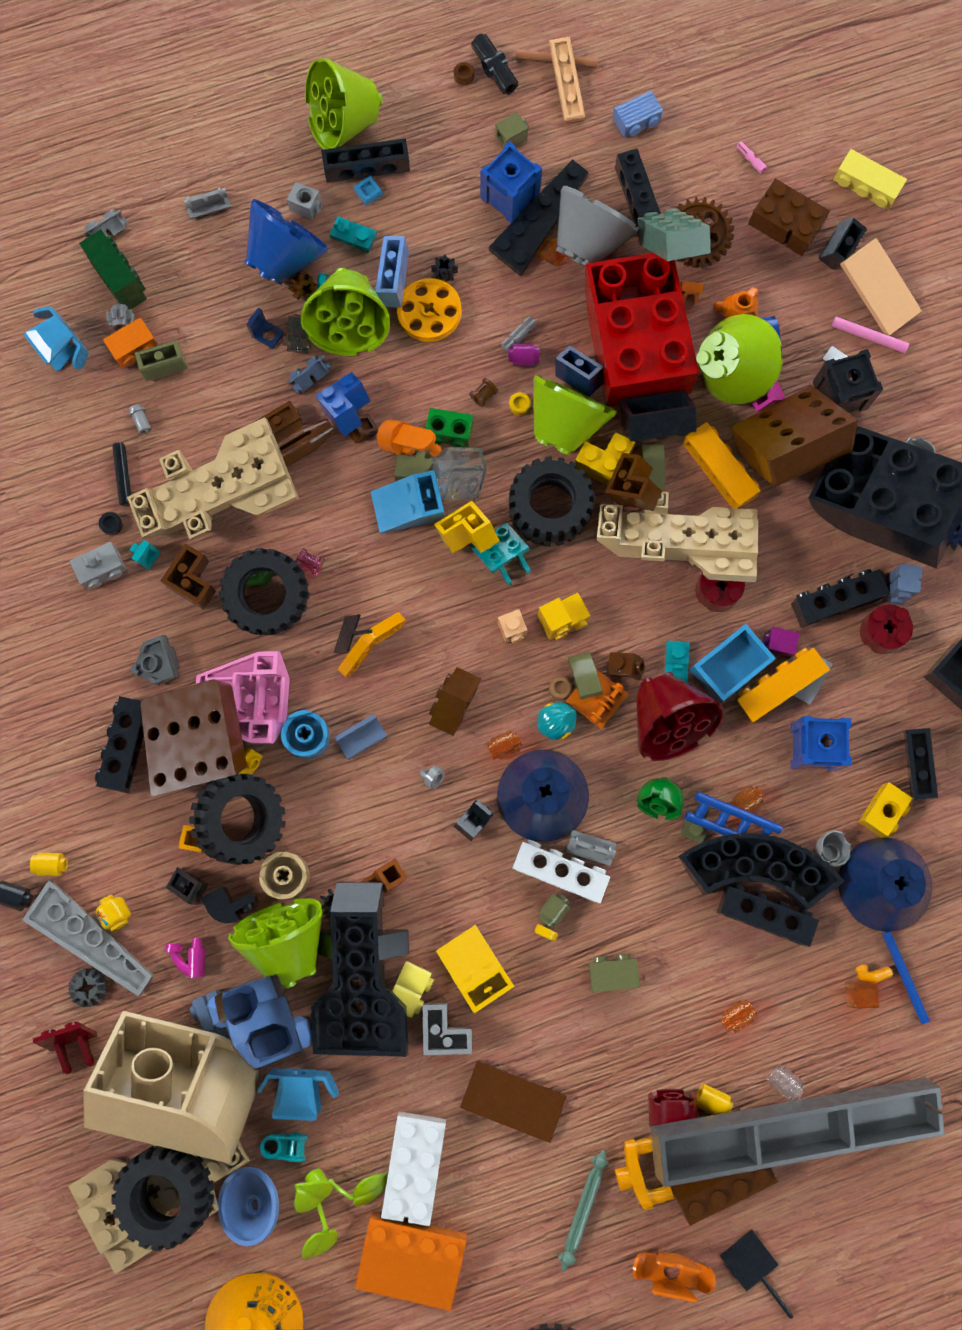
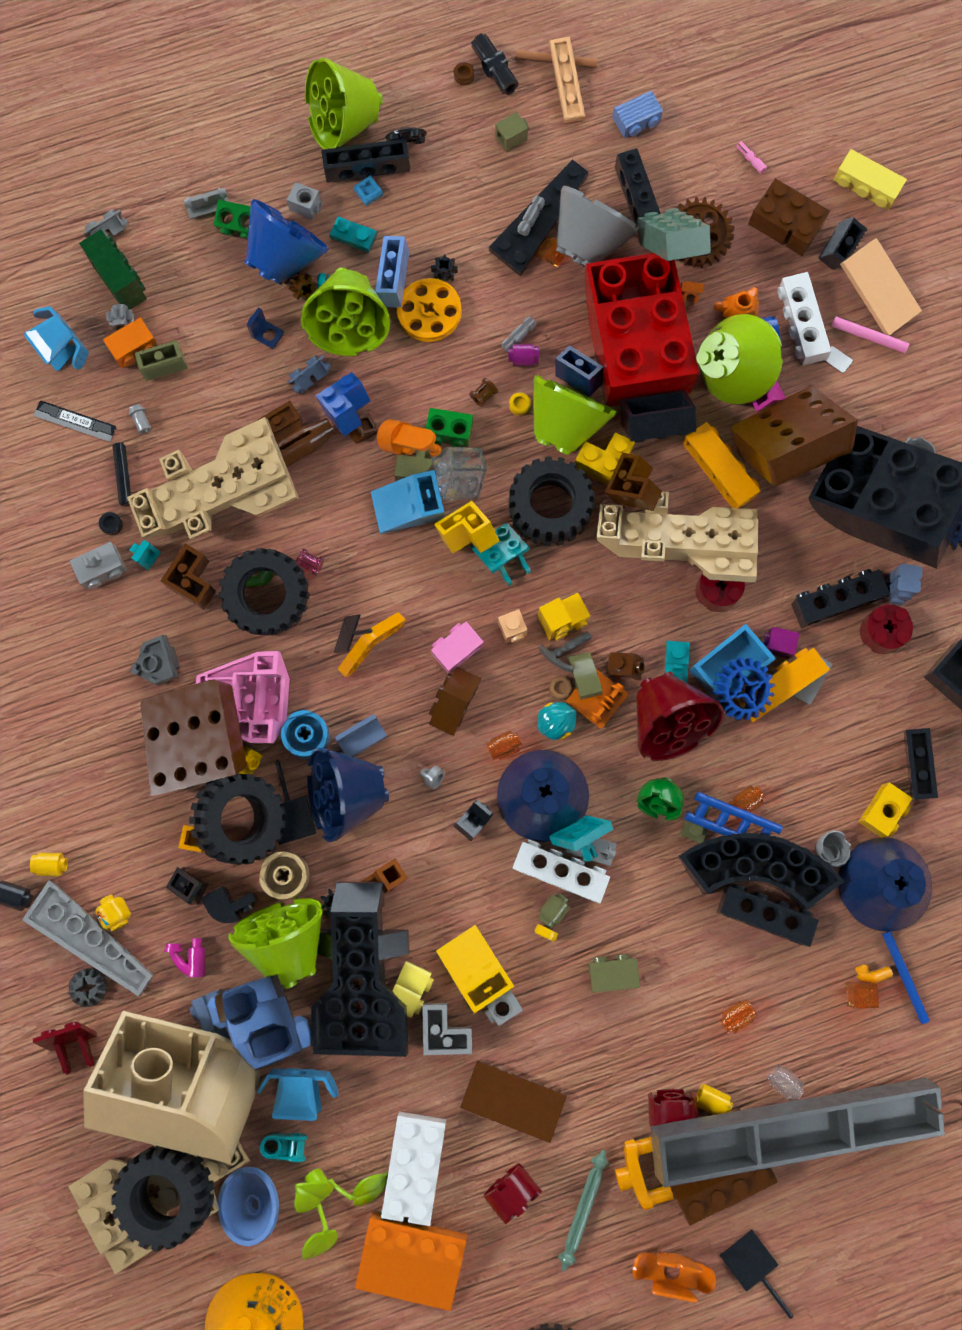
(75, 420): none -> sticker
(128, 757): black brick -> none
(240, 215): none -> green brick
(297, 338): clear smoke brick -> none
(297, 817): none -> black piece
(343, 792): none -> dark blue cone
(411, 134): none -> black dish
(457, 647): none -> bright pink brick
(510, 182): blue container -> none
(511, 1193): none -> dark red brick
(514, 1008): none -> light grey brick
(531, 215): none -> light grey axle
(552, 656): none -> dark grey piece
(581, 835): none -> teal tile
(655, 457): olive slope -> none
(752, 703): none -> blue gear
(801, 287): none -> white brick
(811, 753): blue container -> none
(853, 394): black container -> none

